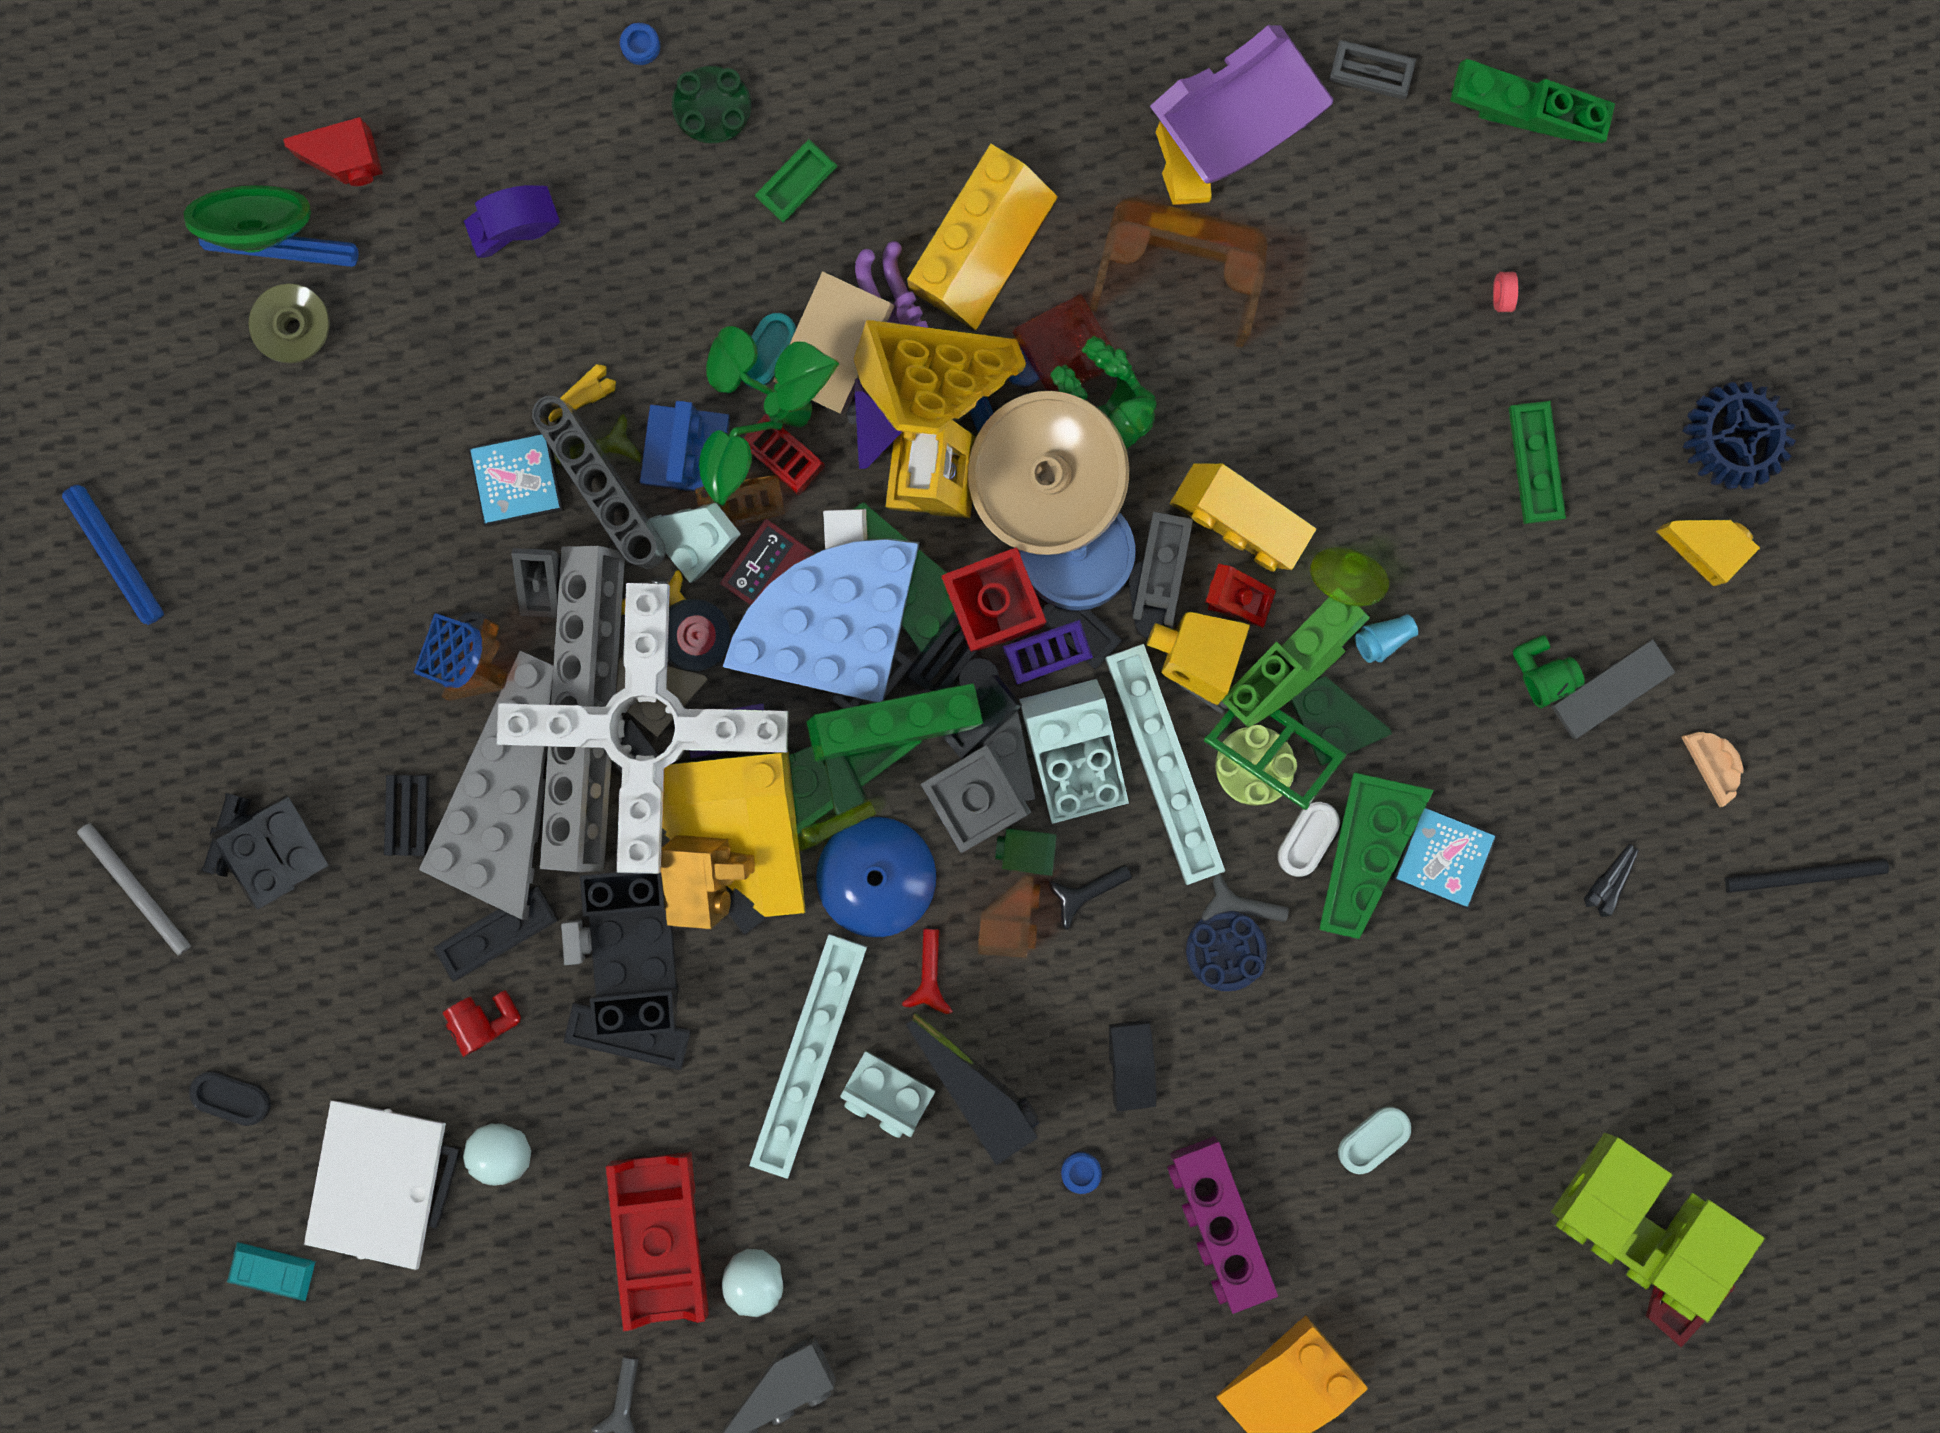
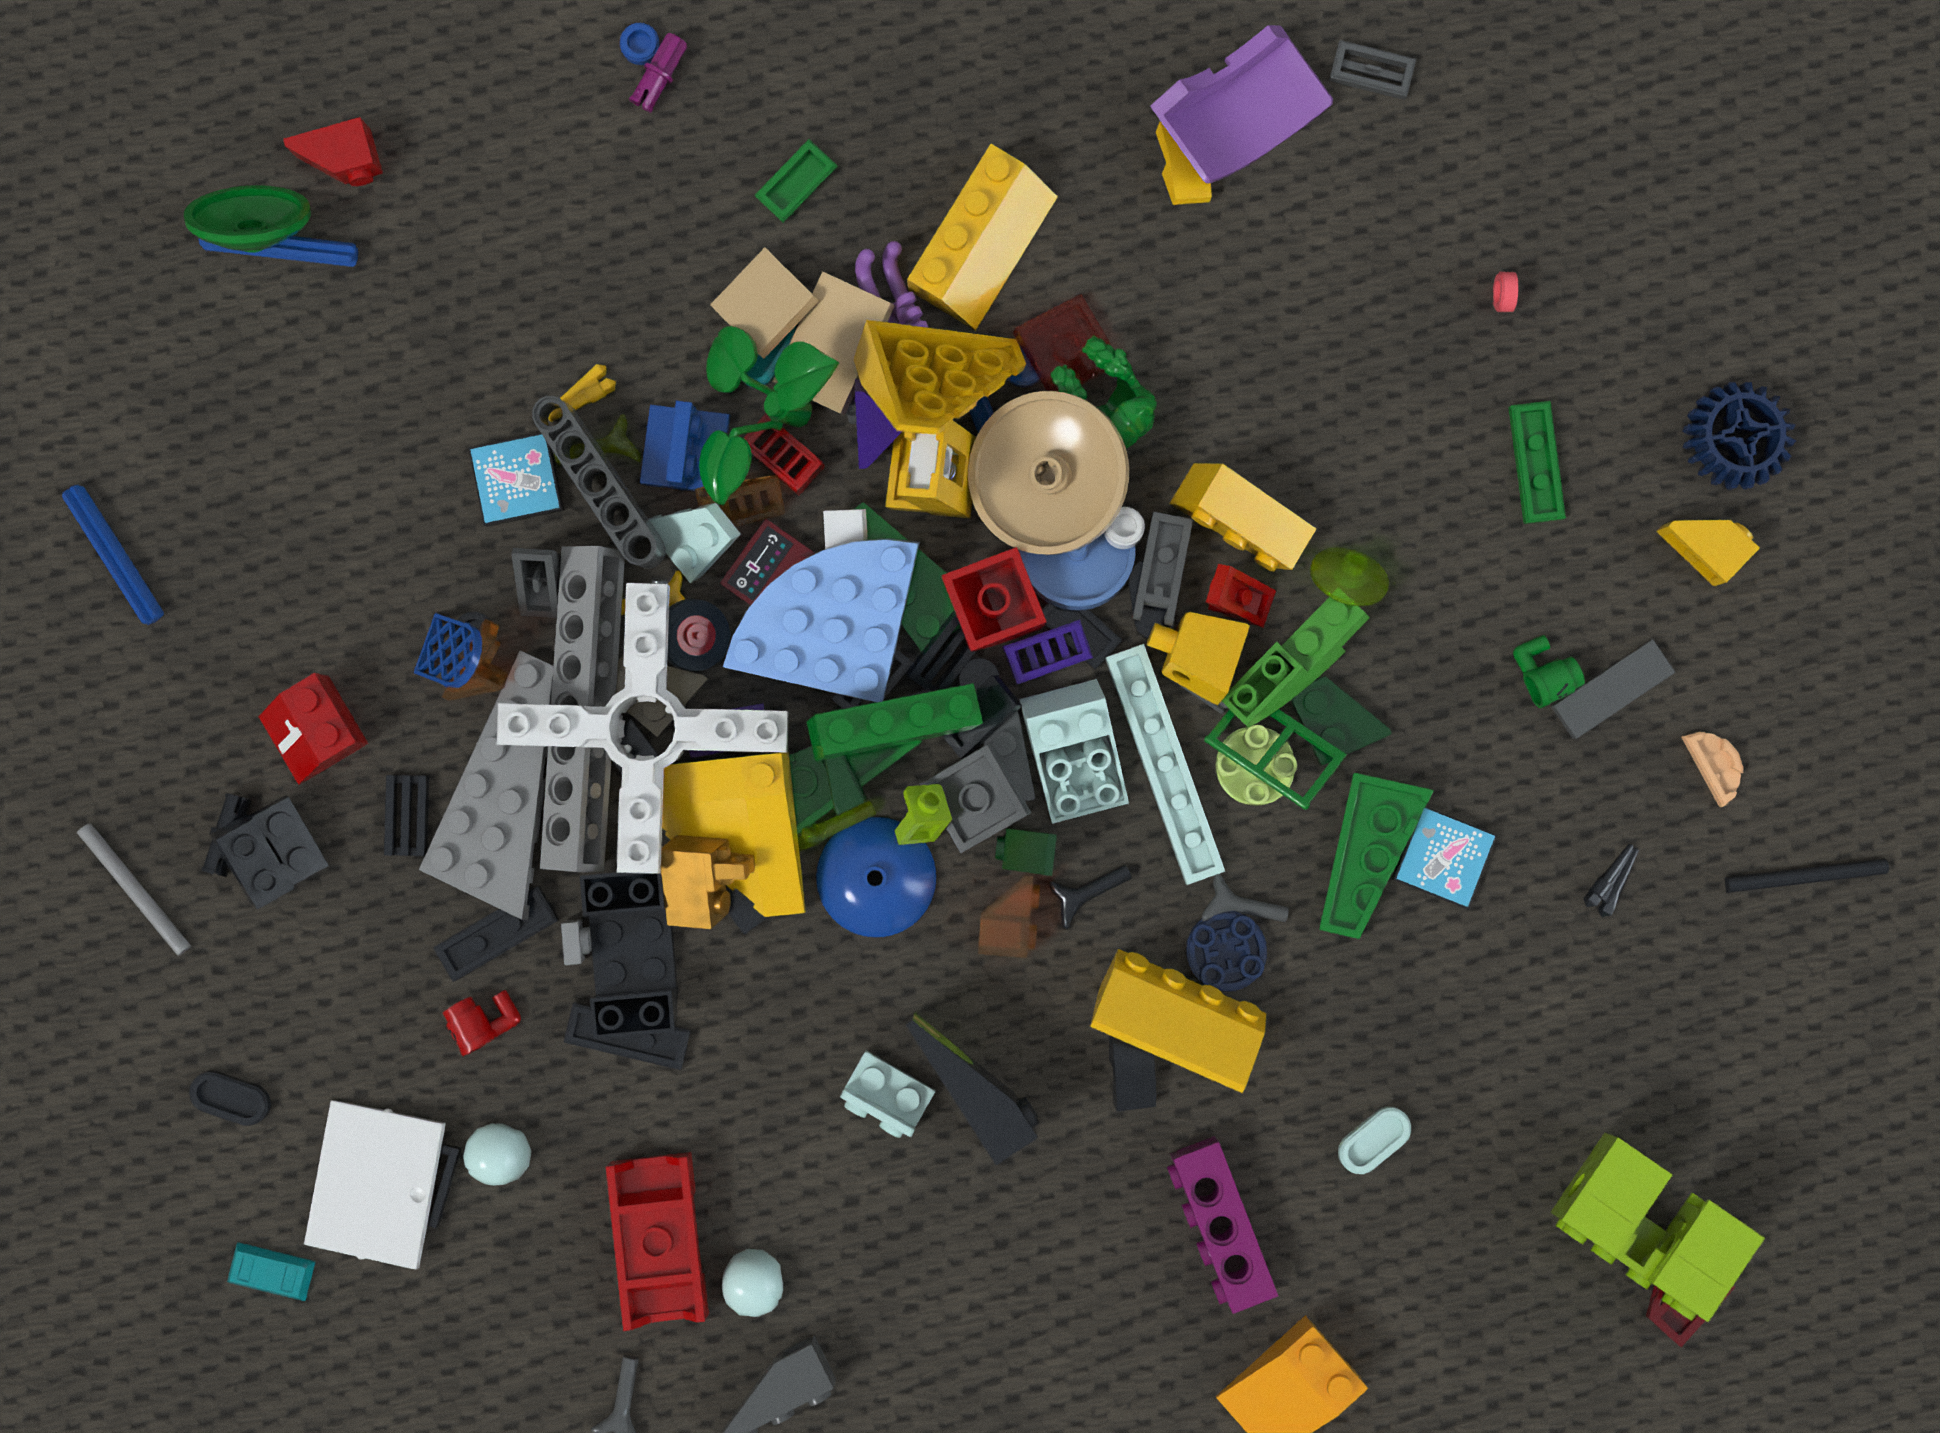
(273, 313): olive dish -> none
(312, 727): none -> red slope
(510, 215): dark purple brick -> none
(659, 71): none -> magenta axle
(711, 104): dark green dish -> none
(765, 302): none -> tan tile
(808, 1056): light aqua plate -> none
(926, 815): none -> lime bracket
(928, 991): red piece -> none
(1081, 1172): blue tile -> none
(1126, 529): none -> white tile
(1179, 1020): none -> yellow slope
(1235, 244): clear orange windscreen -> none
(1308, 839): white tile -> none
(1383, 638): medium azure cone -> none
(1530, 105): green slope -> none

